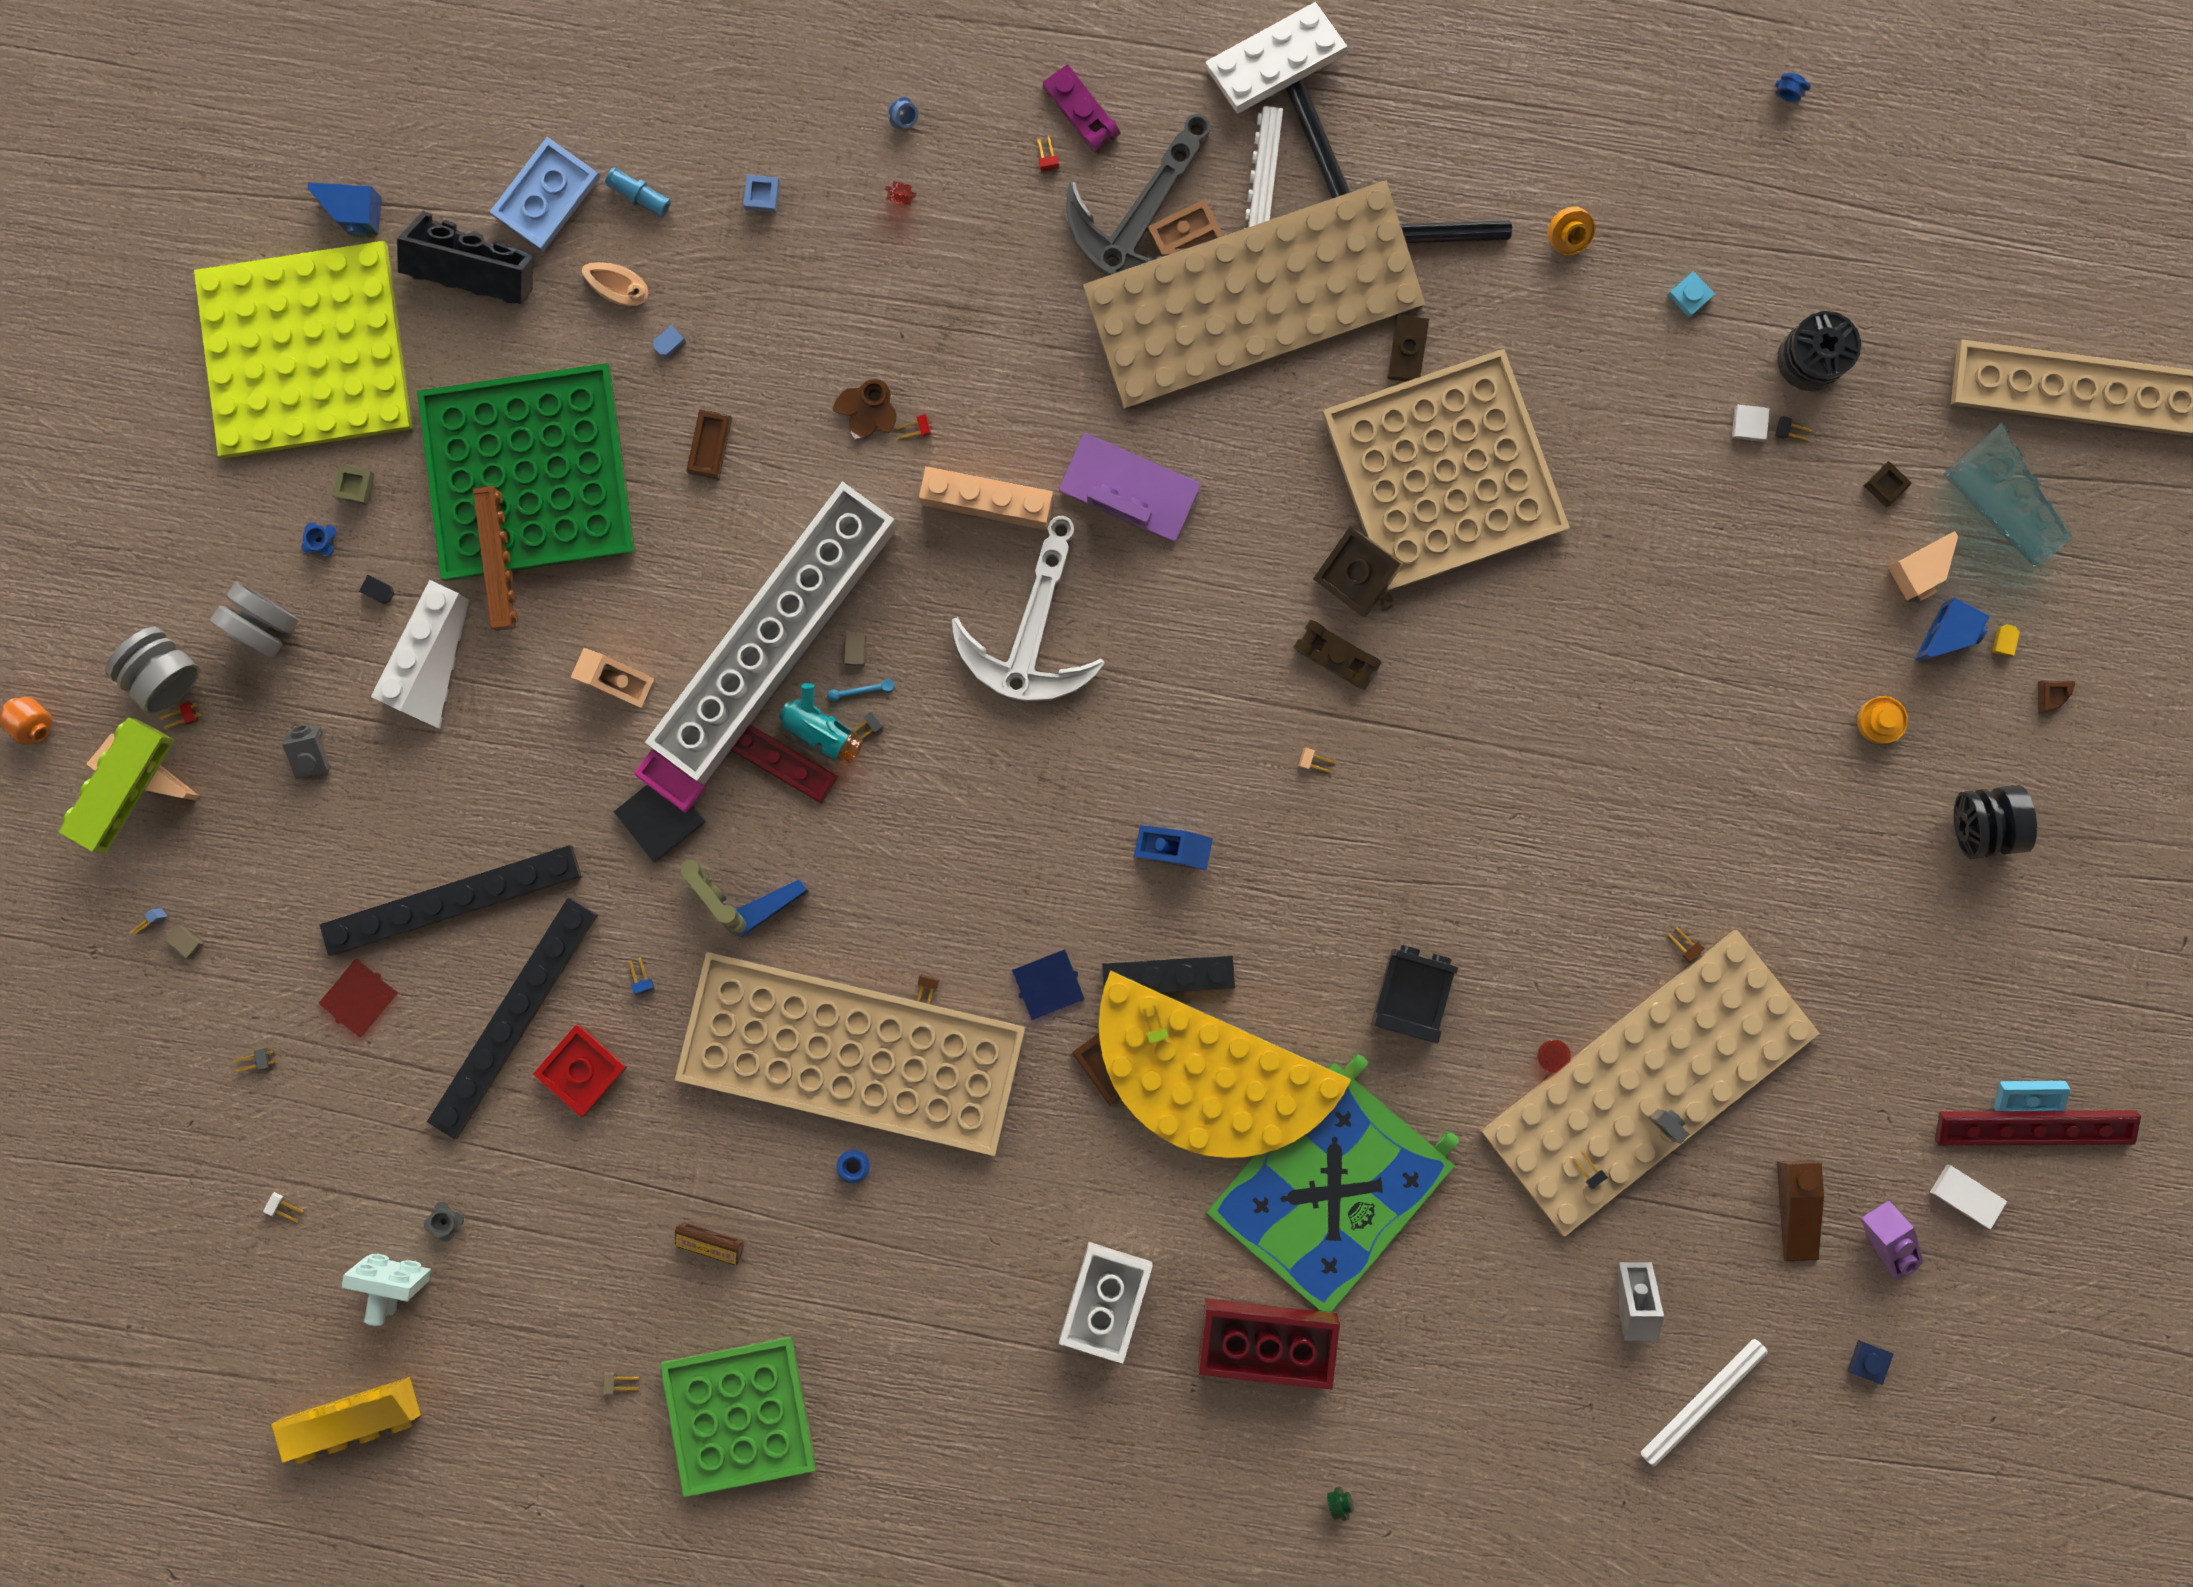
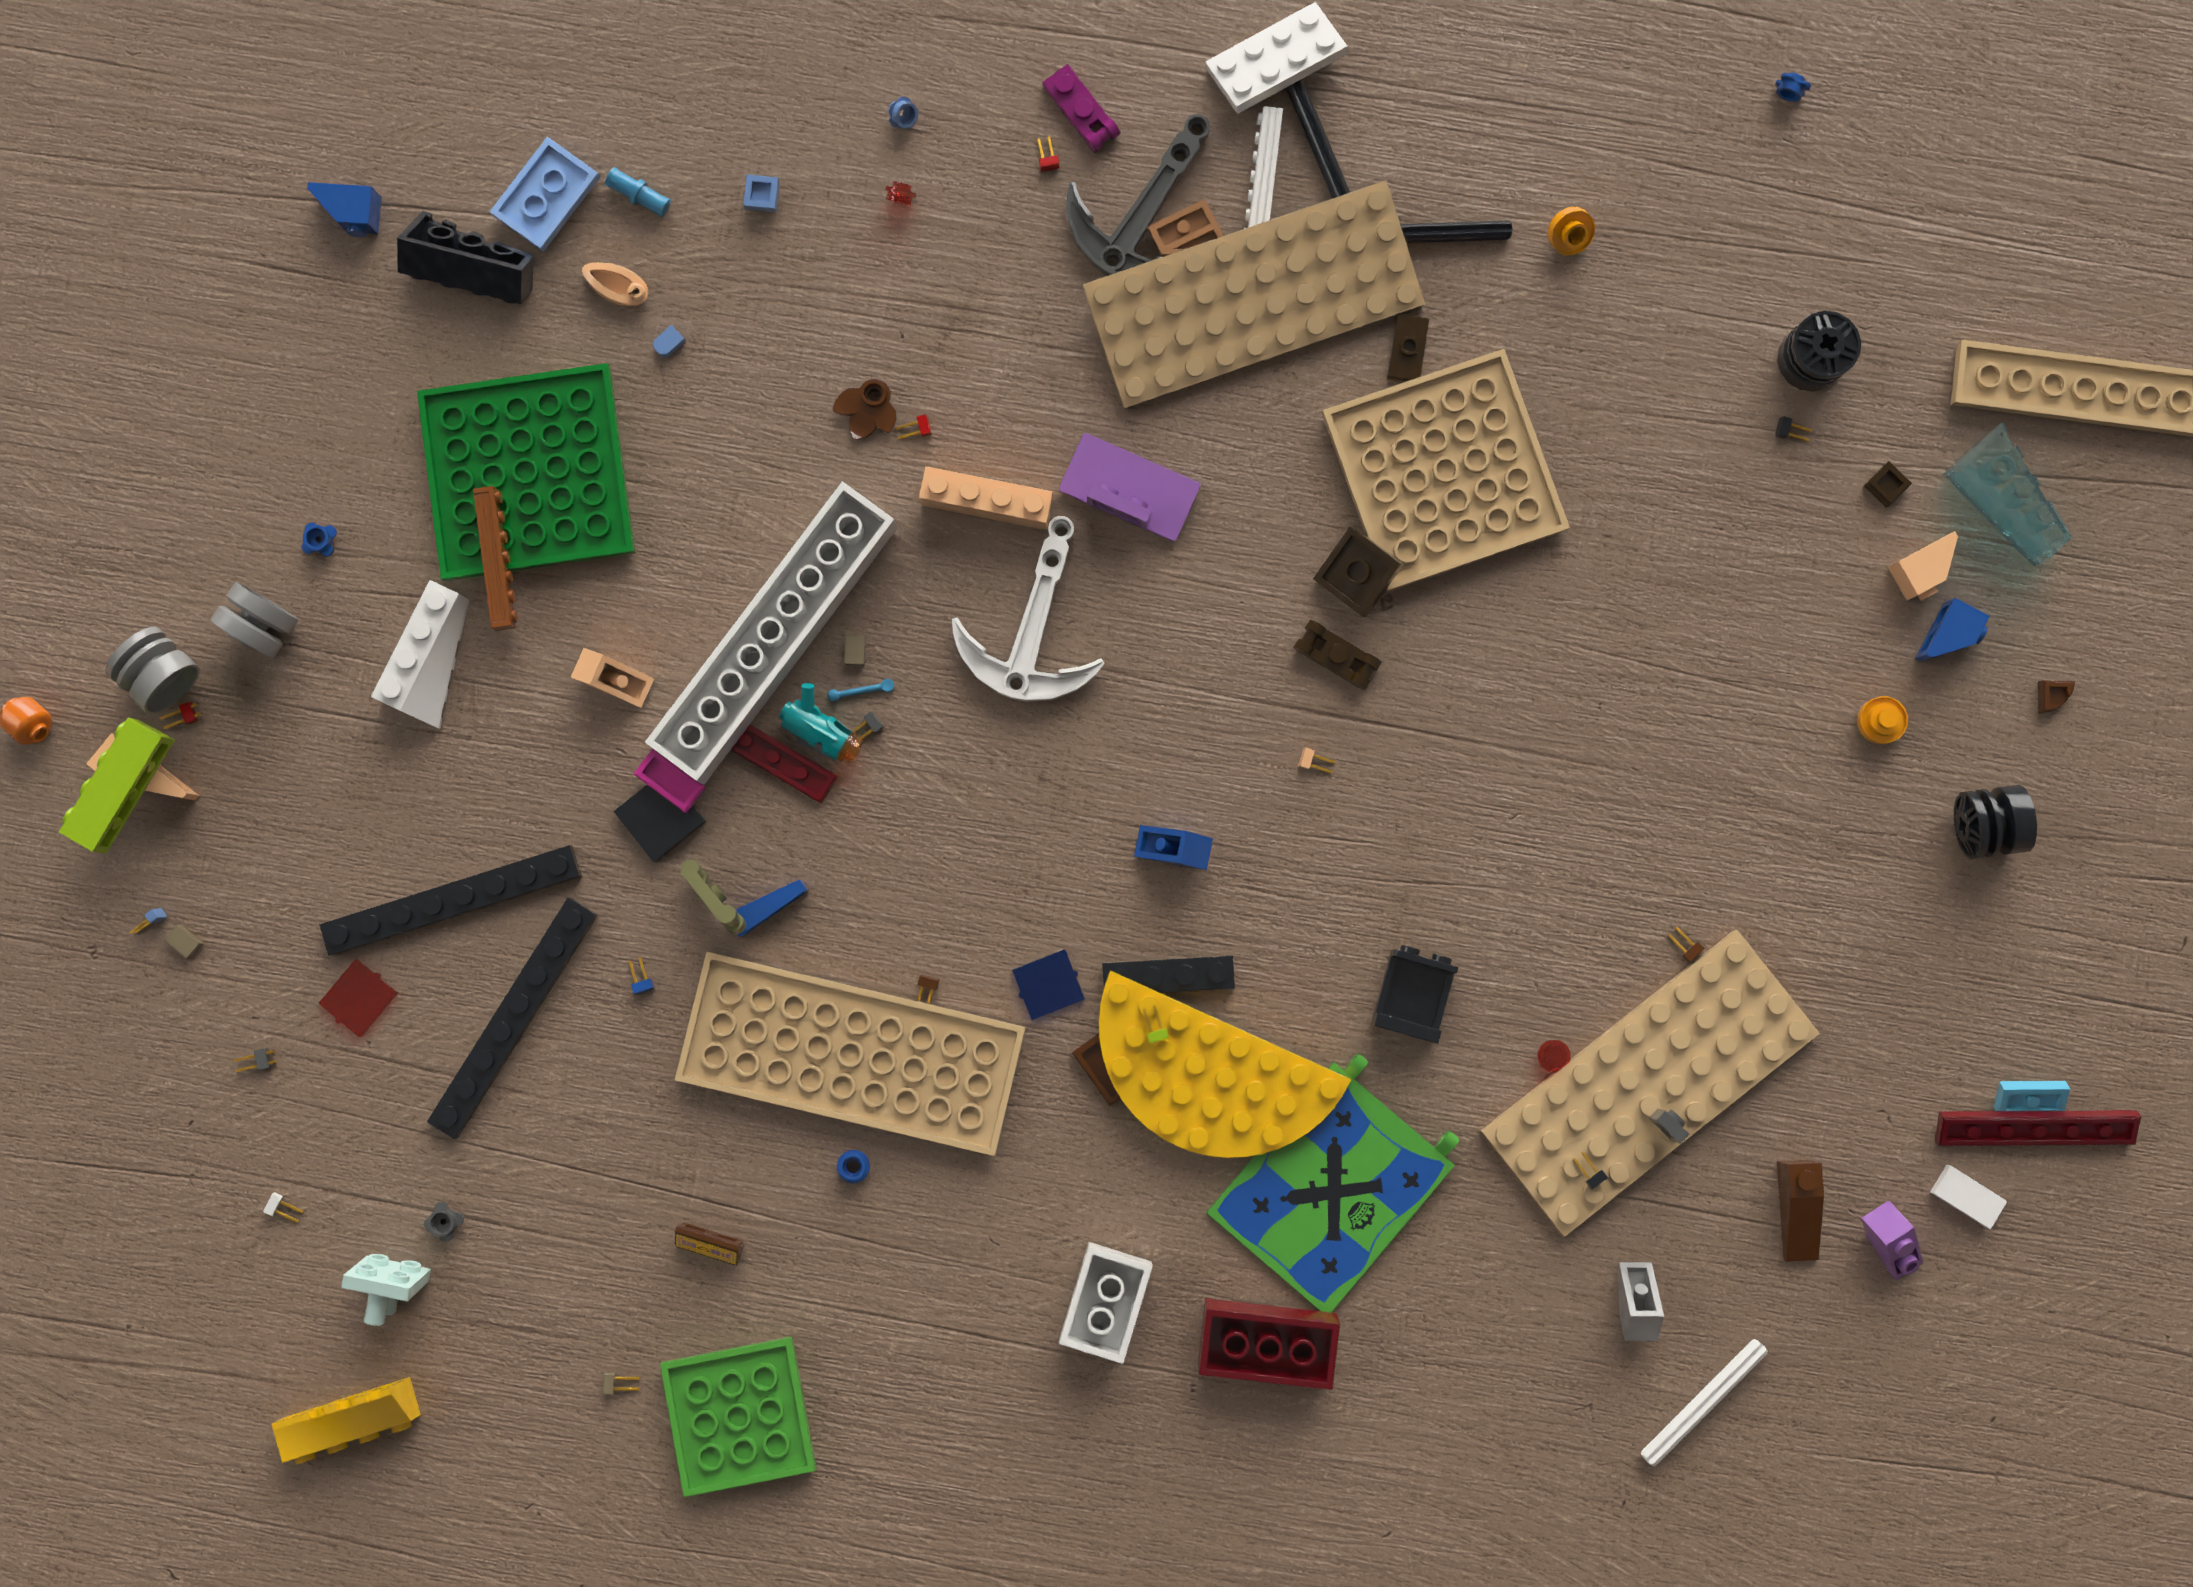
(302, 349): neon yellow plate -> none
(306, 751): dark grey bracket -> none
(353, 485): olive plate -> none
(377, 590): black piece -> none
(580, 1070): red plate -> none
(709, 444): reddish brown tile -> none
(1340, 1504): dark green plate -> none
(1691, 294): medium azure plate -> none
(1750, 423): white tile -> none
(1870, 1362): dark blue plate -> none
(2006, 640): yellow piece -> none

